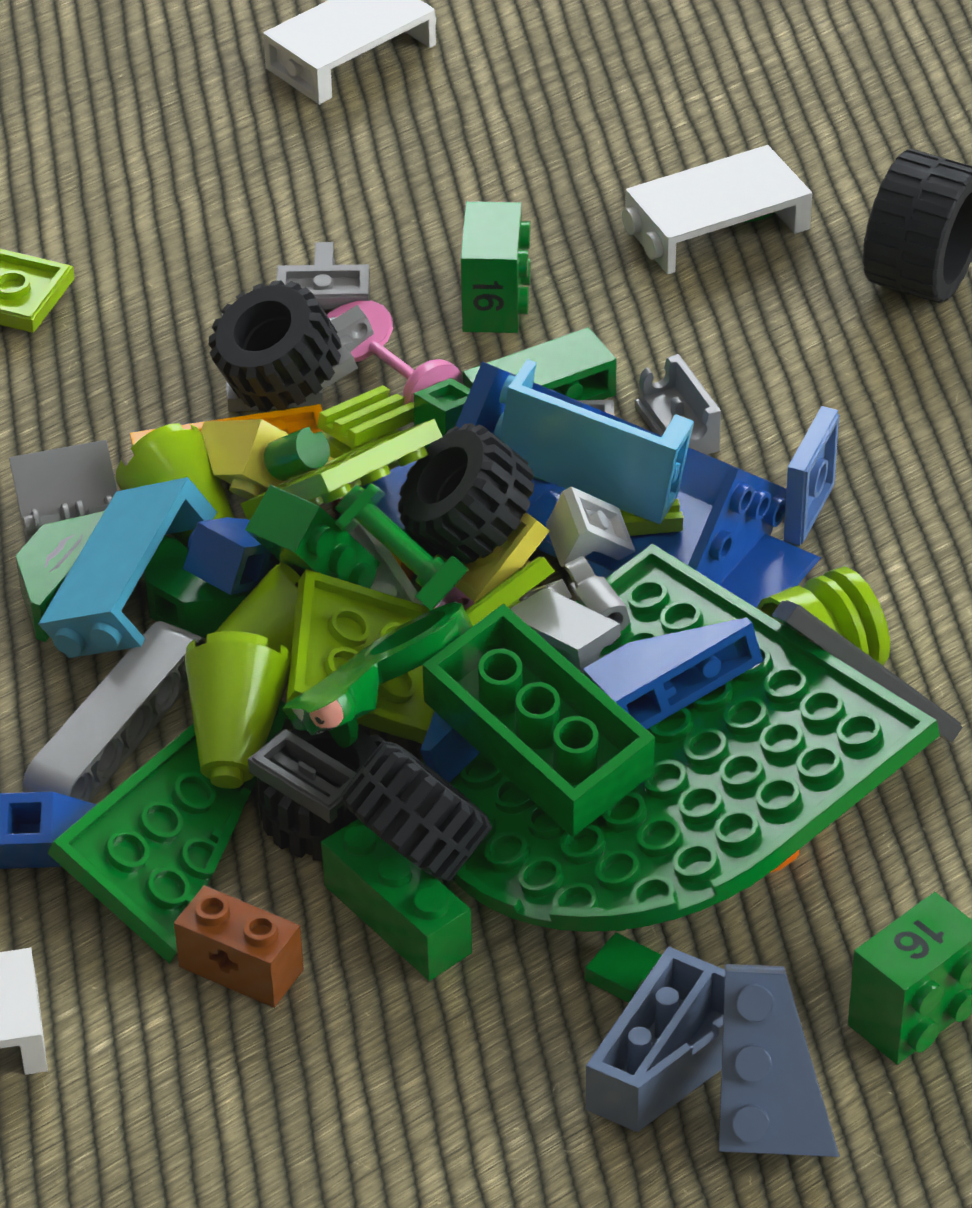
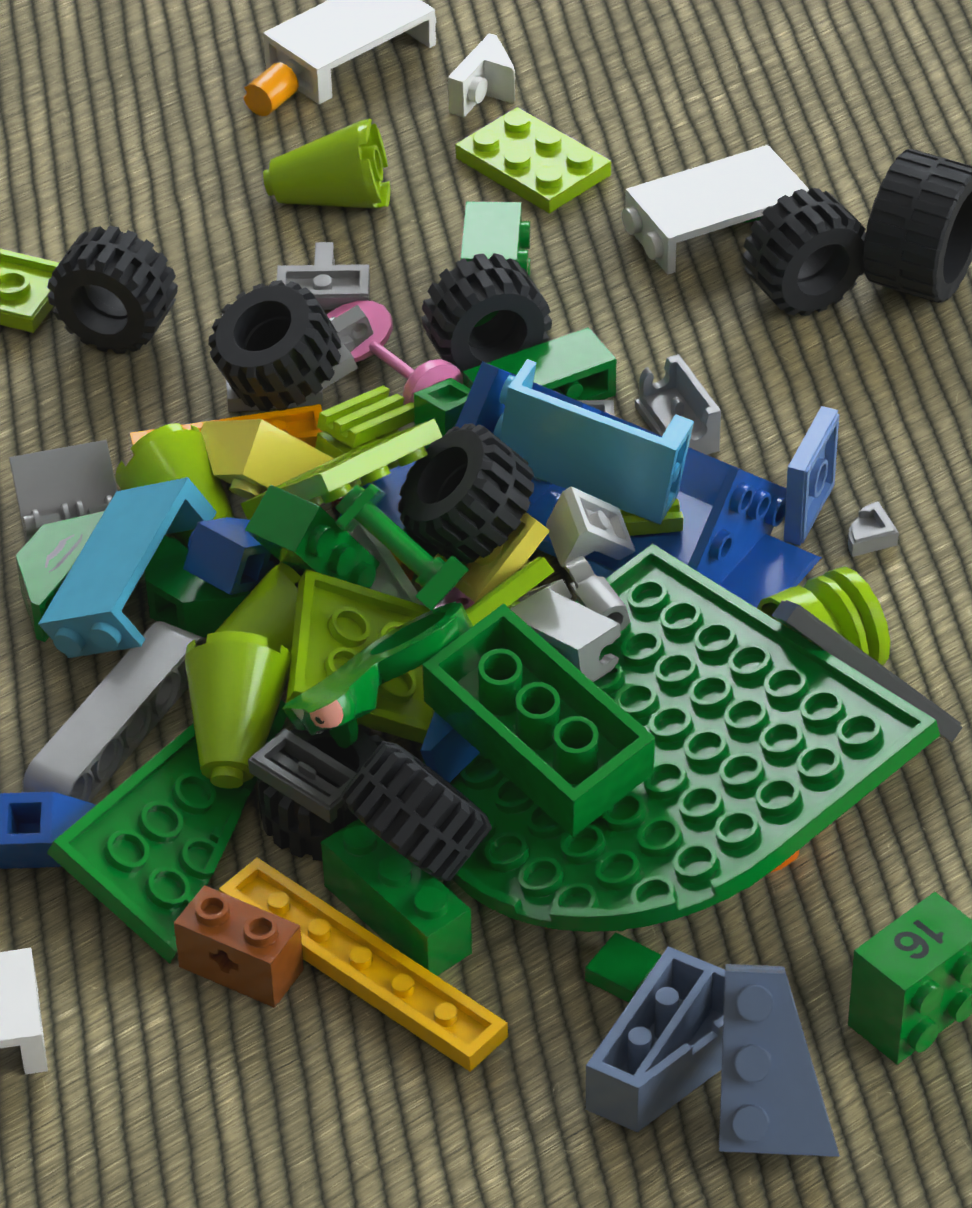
(112, 289): none -> black tyre
(271, 89): none -> light orange piece
(296, 454): green piece -> none
(333, 170): none -> lime cone
(374, 968): none -> yellow plate
(472, 293): none -> black tyre
(482, 73): none -> white slope
(533, 160): none -> lime plate
(673, 670): blue slope -> none
(805, 251): none -> black tyre
(871, 531): none -> light grey tile

